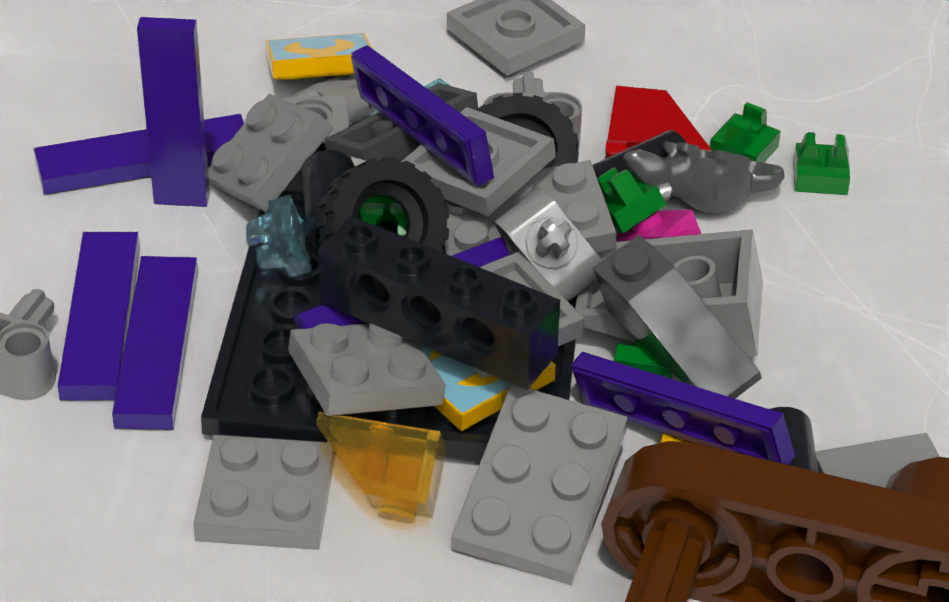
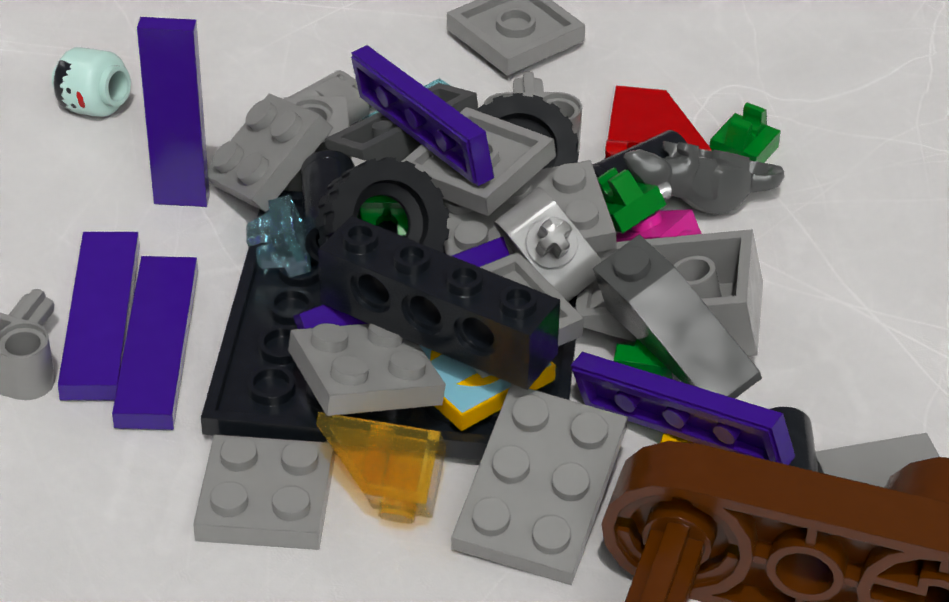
(91, 82): none -> light aqua head
(114, 157): dark purple tile -> none
(313, 55): yellow tile -> none
(822, 166): green tile -> none

